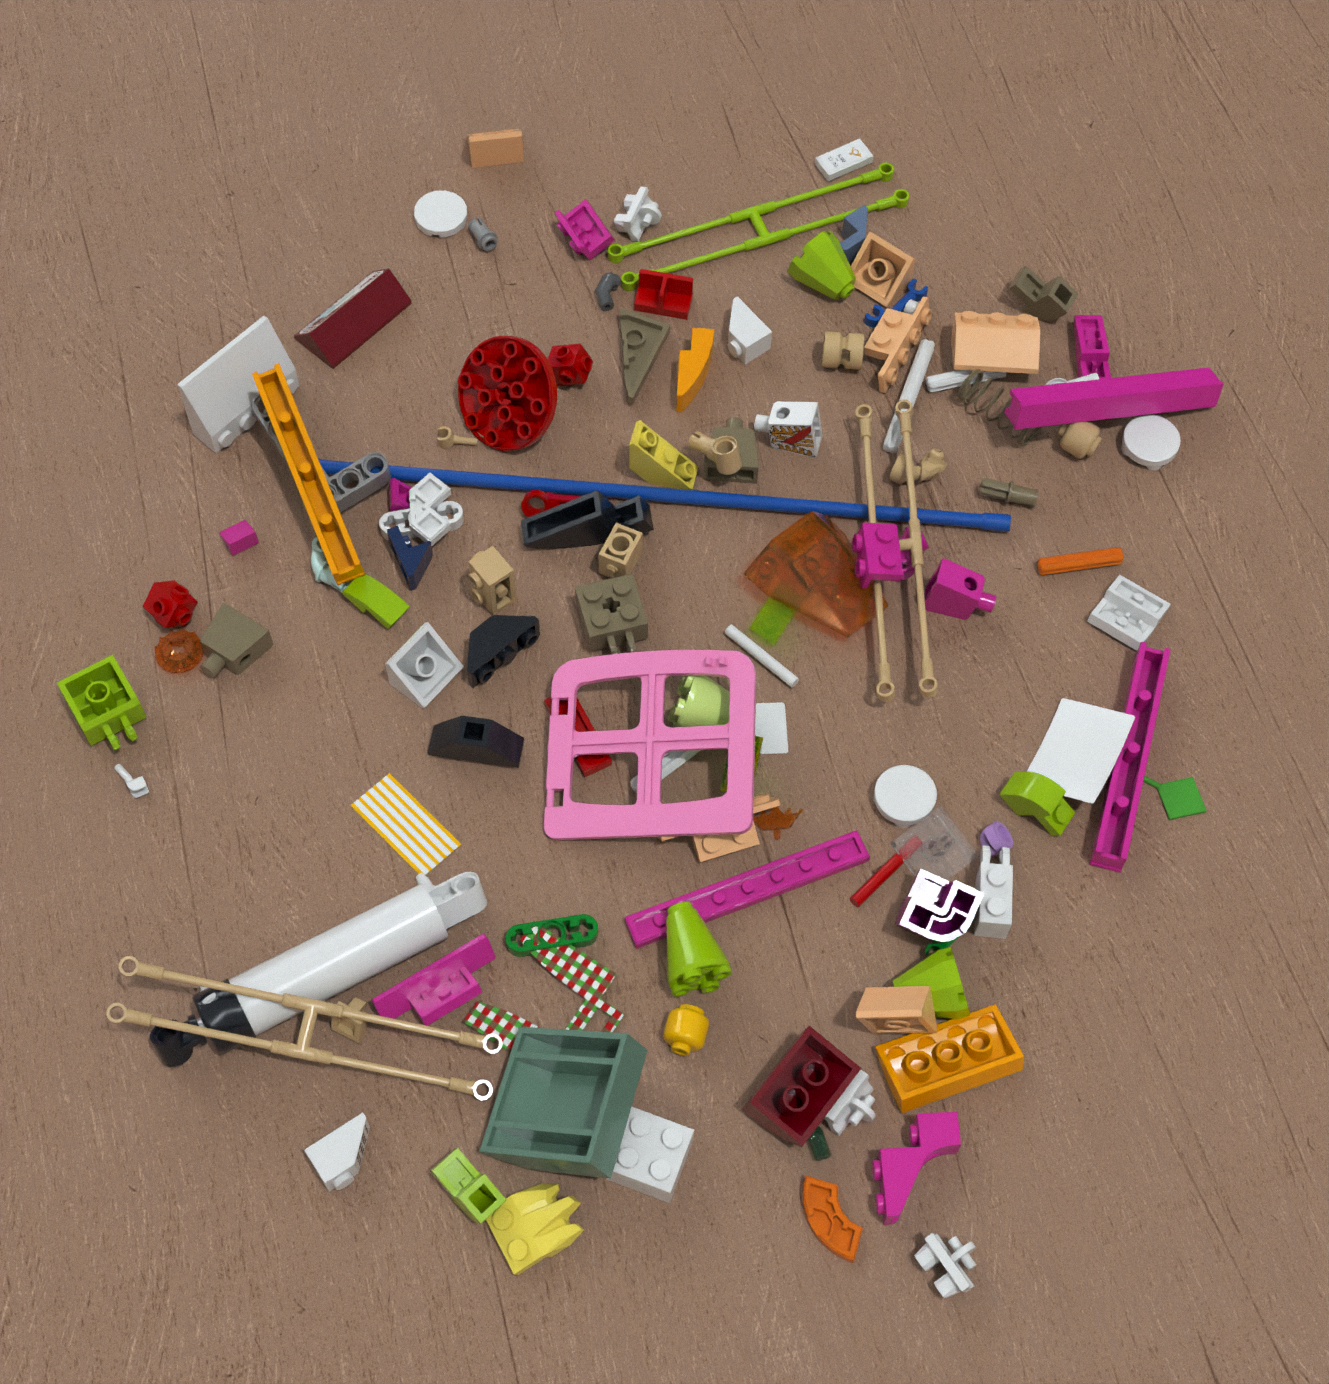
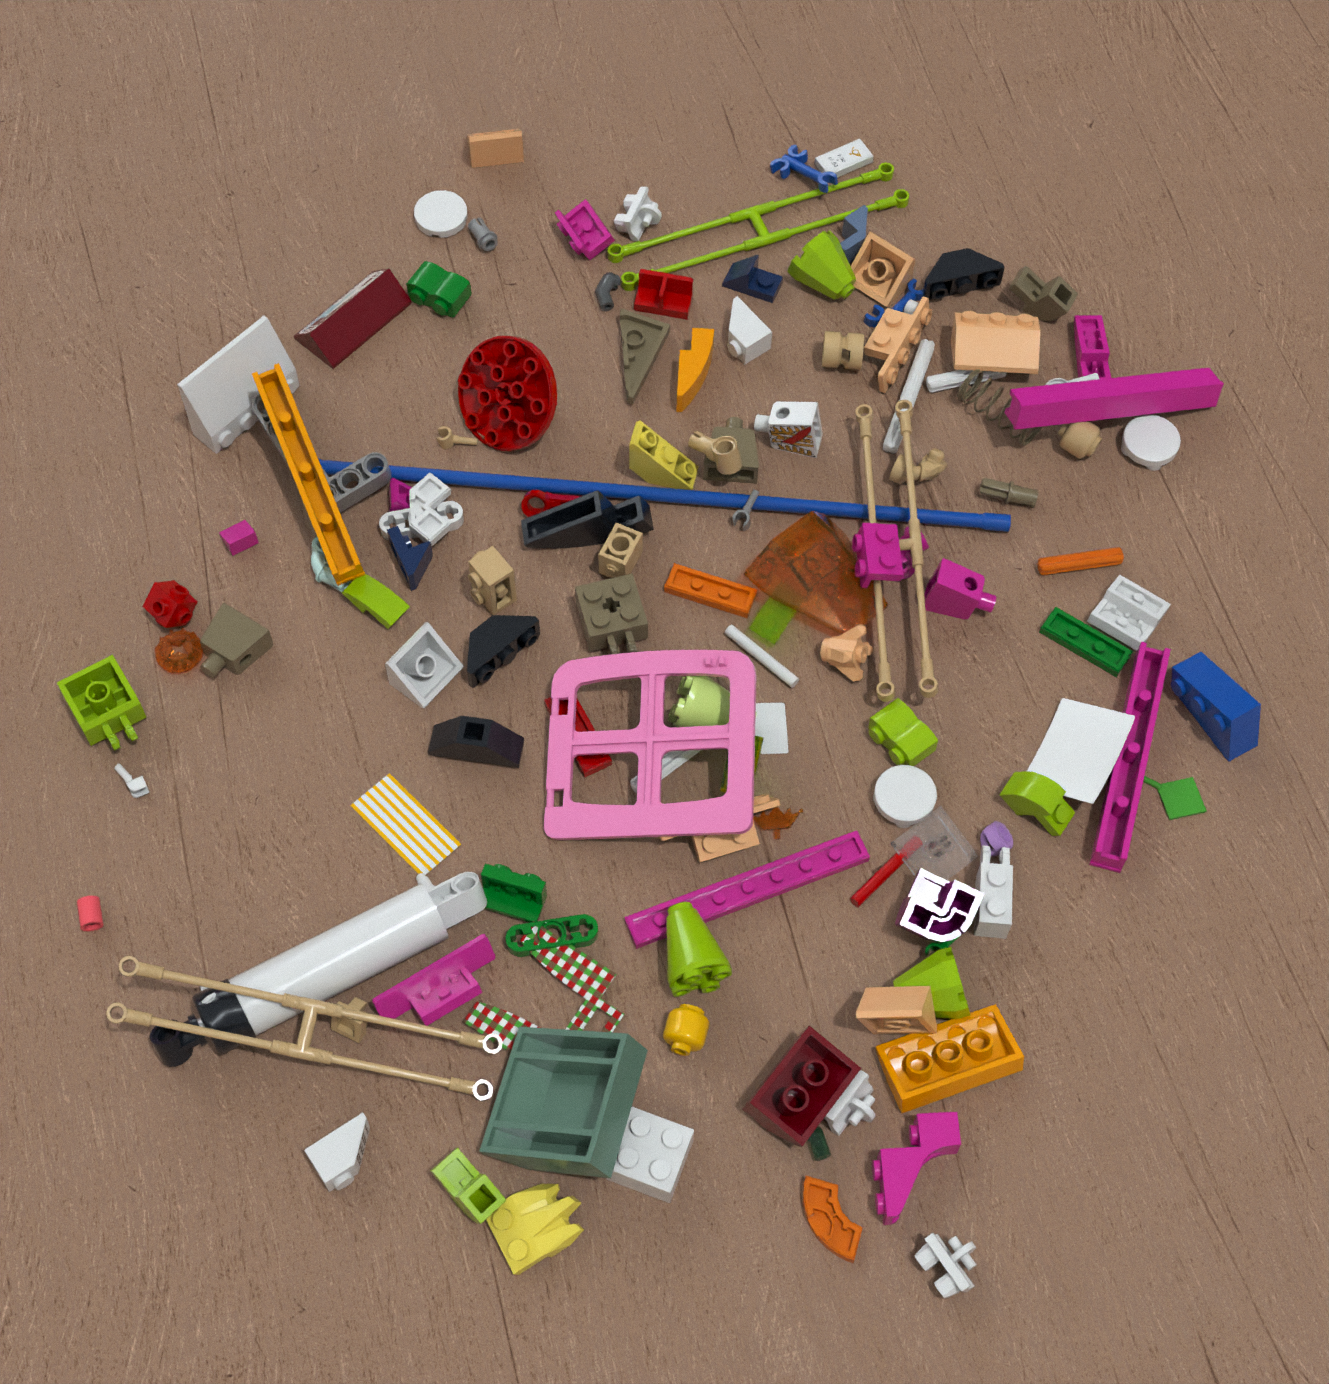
(89, 913): none -> coral hinge
(438, 289): none -> green brick
(513, 893): none -> green bracket
(570, 364): red brick -> none
(710, 590): none -> orange tile
(744, 513): none -> light grey hand
(750, 280): none -> dark blue slope
(796, 162): none -> blue bar
(847, 652): none -> light nougat rock
(902, 734): none -> lime brick
(962, 272): none -> black slope
(1086, 642): none -> green tile
(1218, 705): none -> blue wedge

